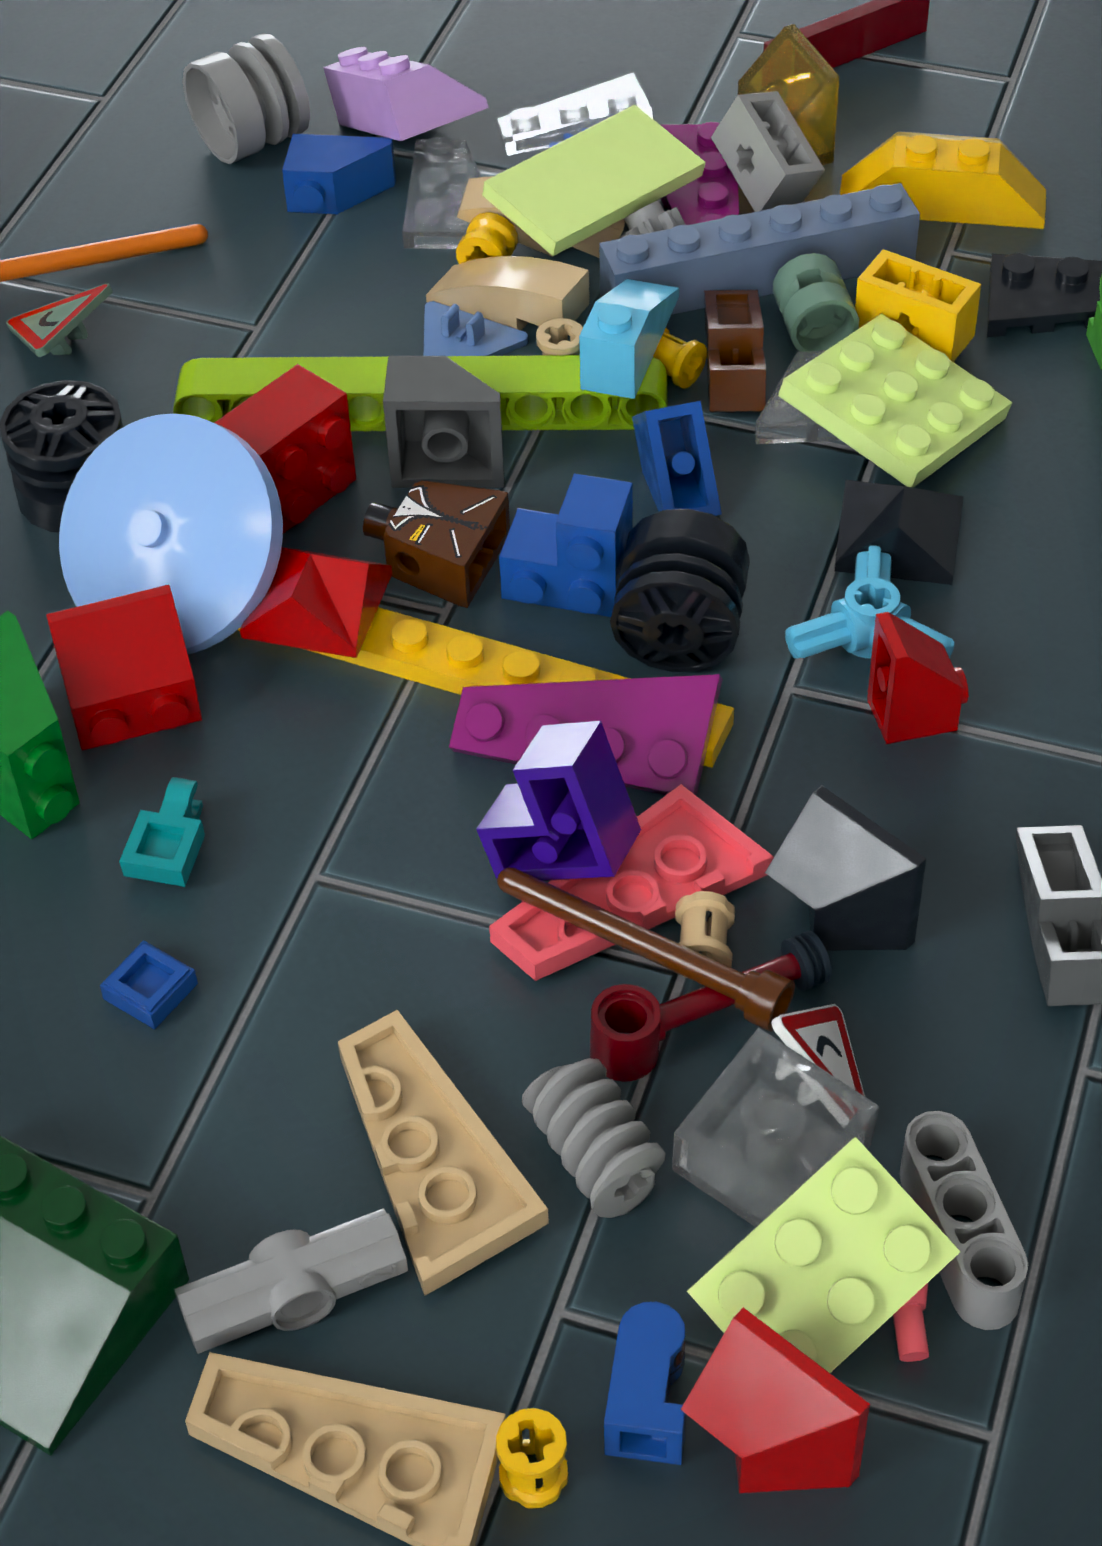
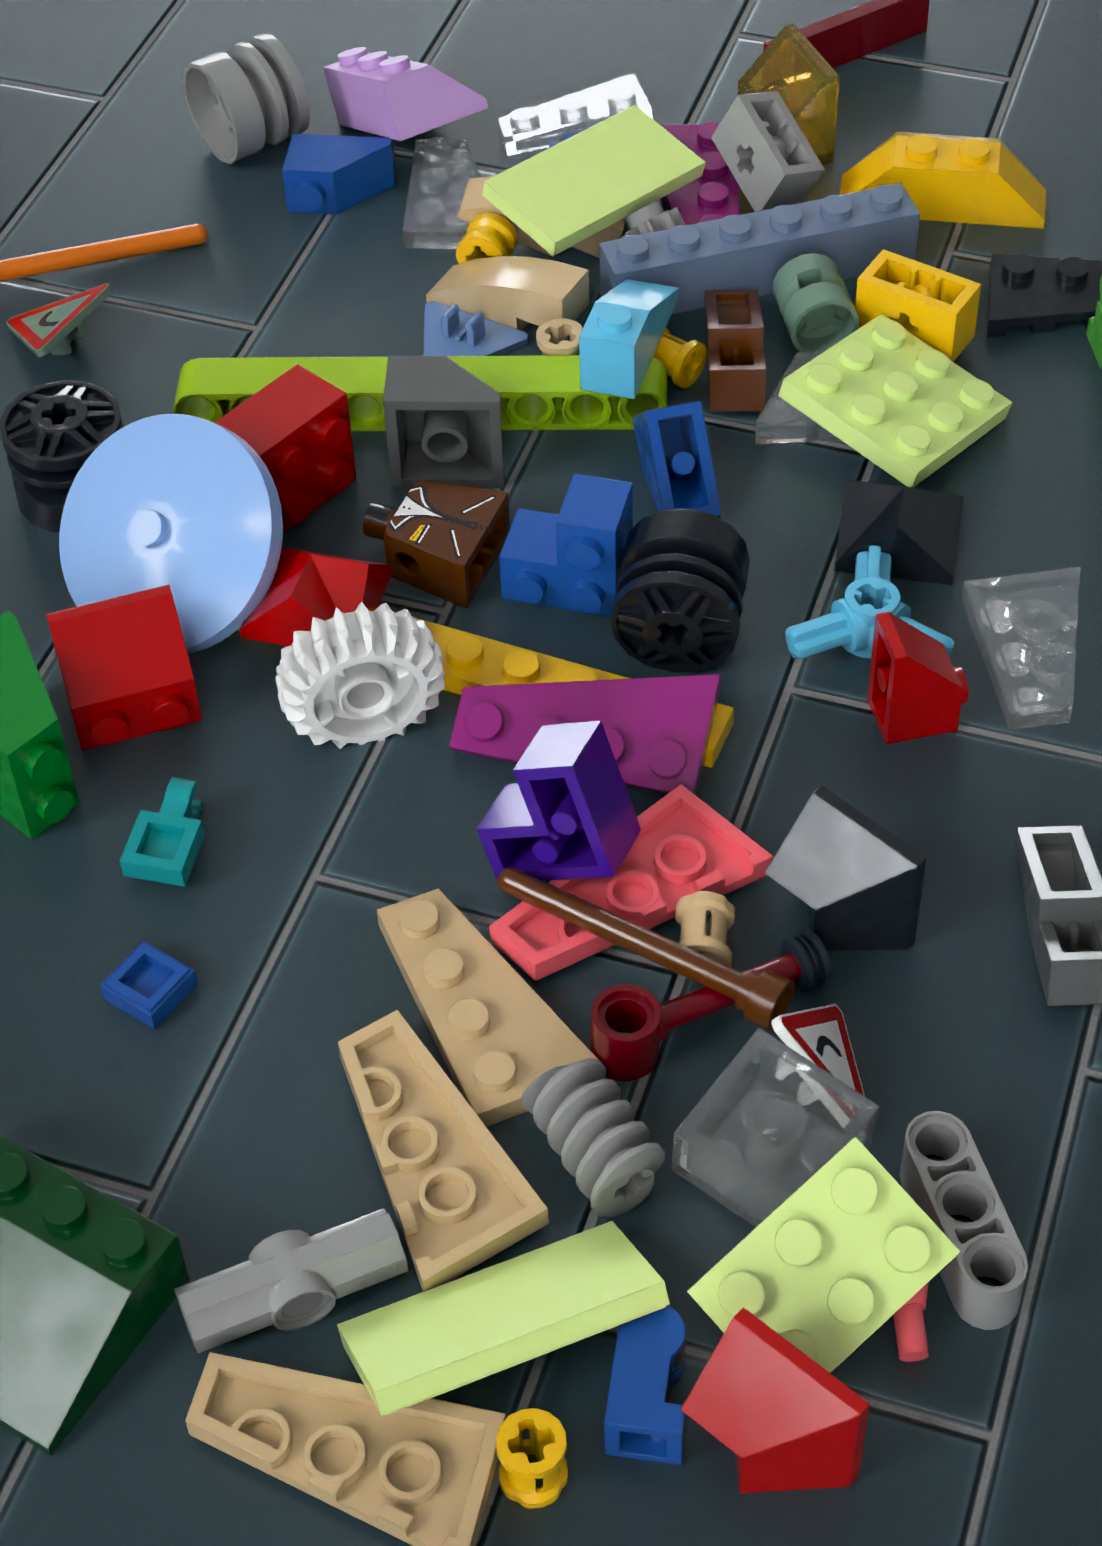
(360, 676): none -> white gear
(476, 1006): none -> tan wing
(501, 1317): none -> yellowish green tile
(1028, 642): none -> clear wing

